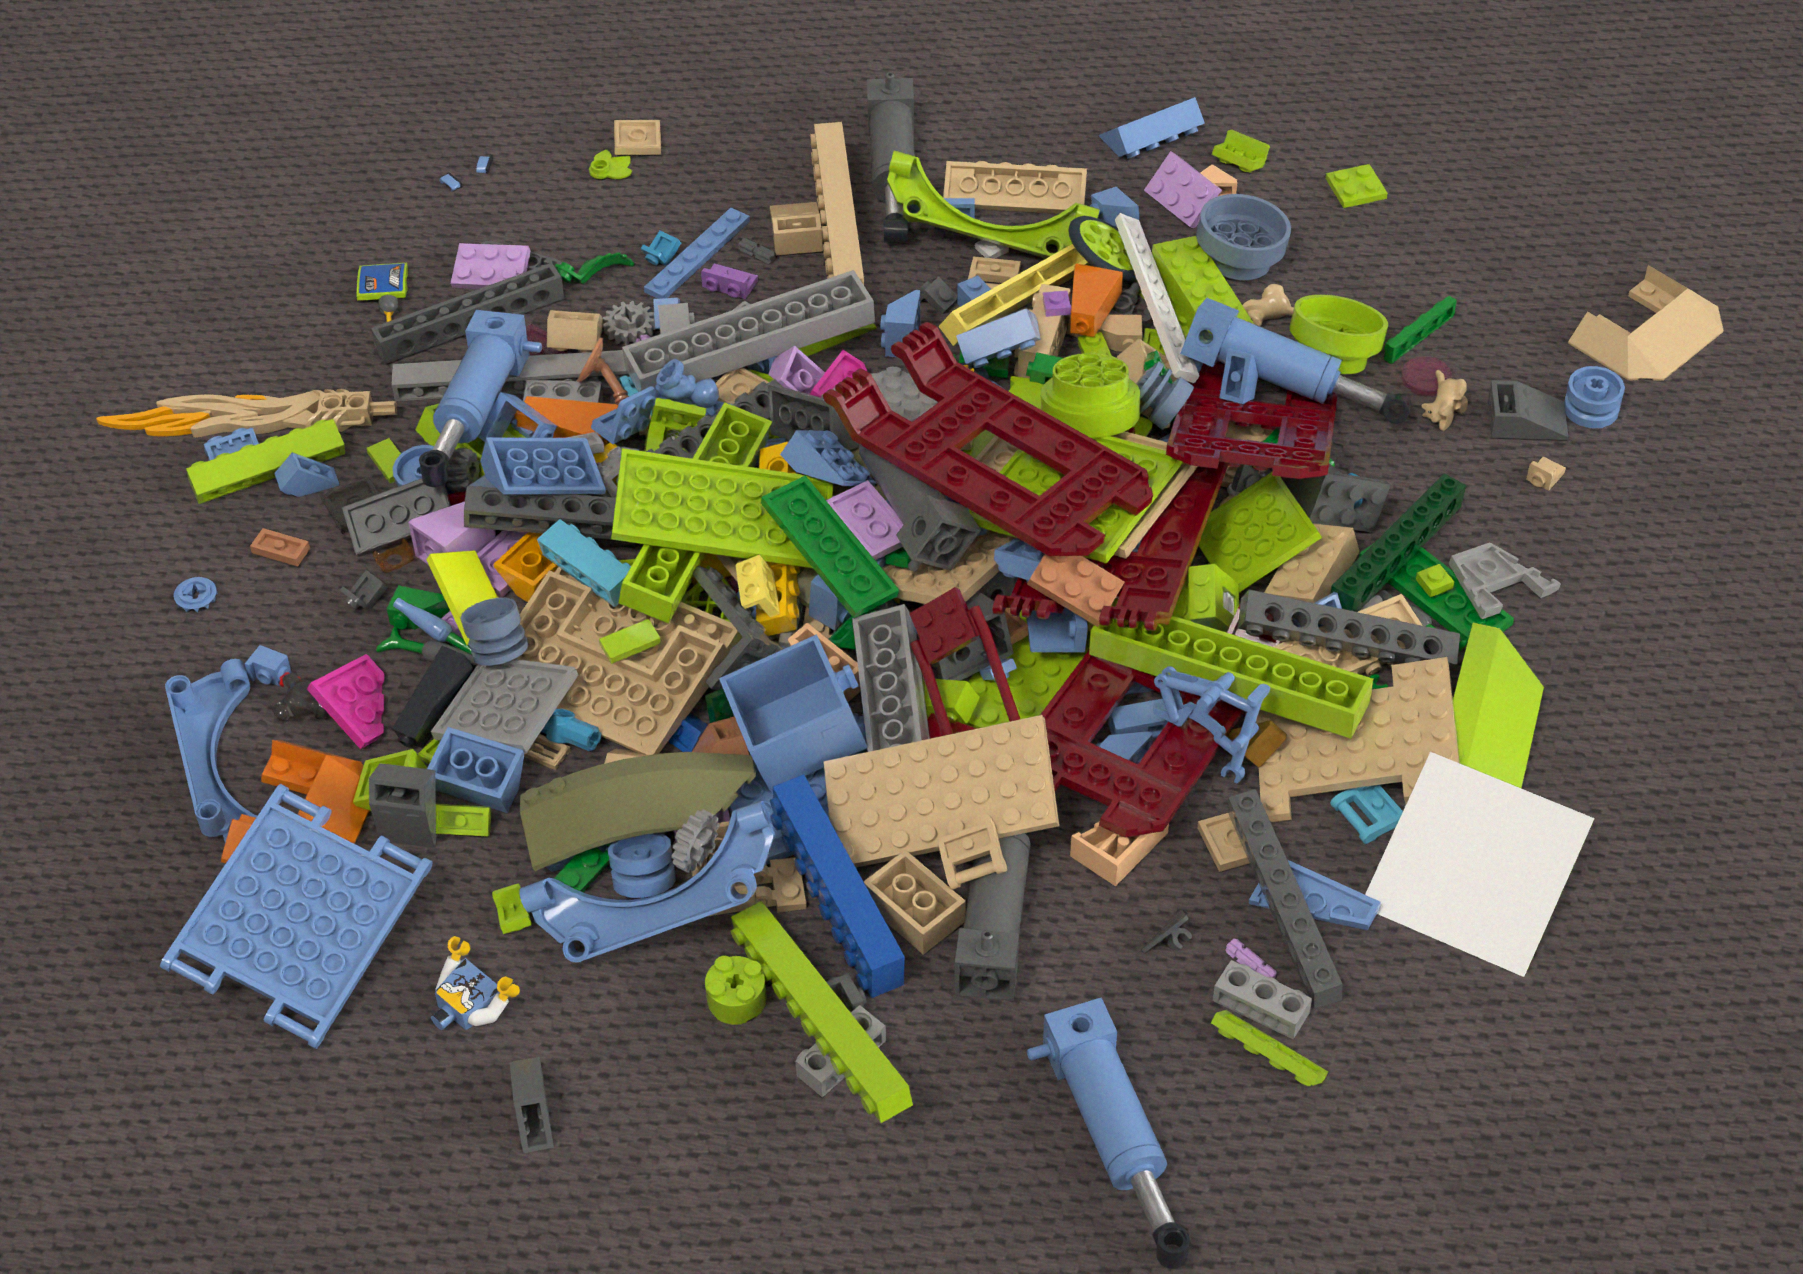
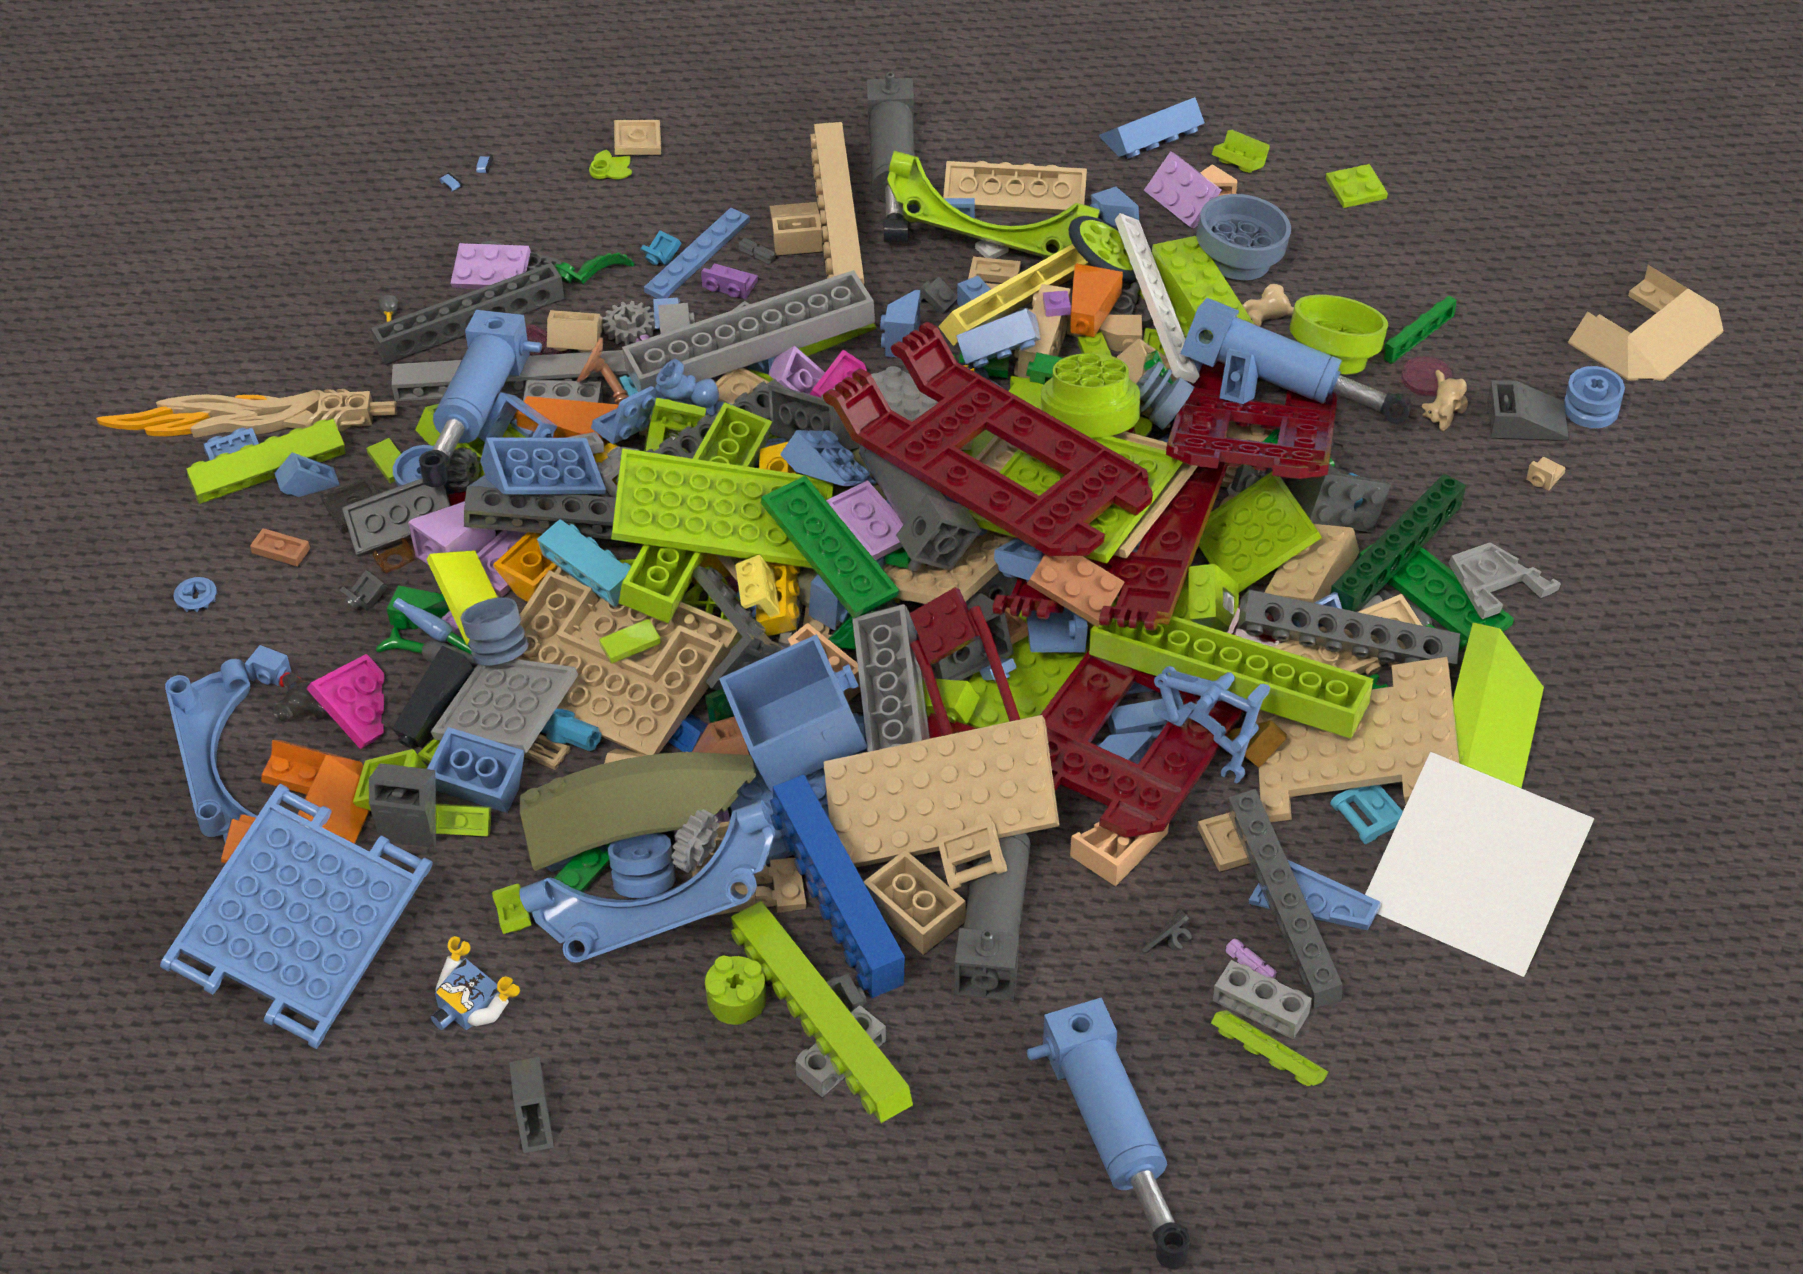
(382, 280): slope -> none
(1434, 580): lime plate -> none

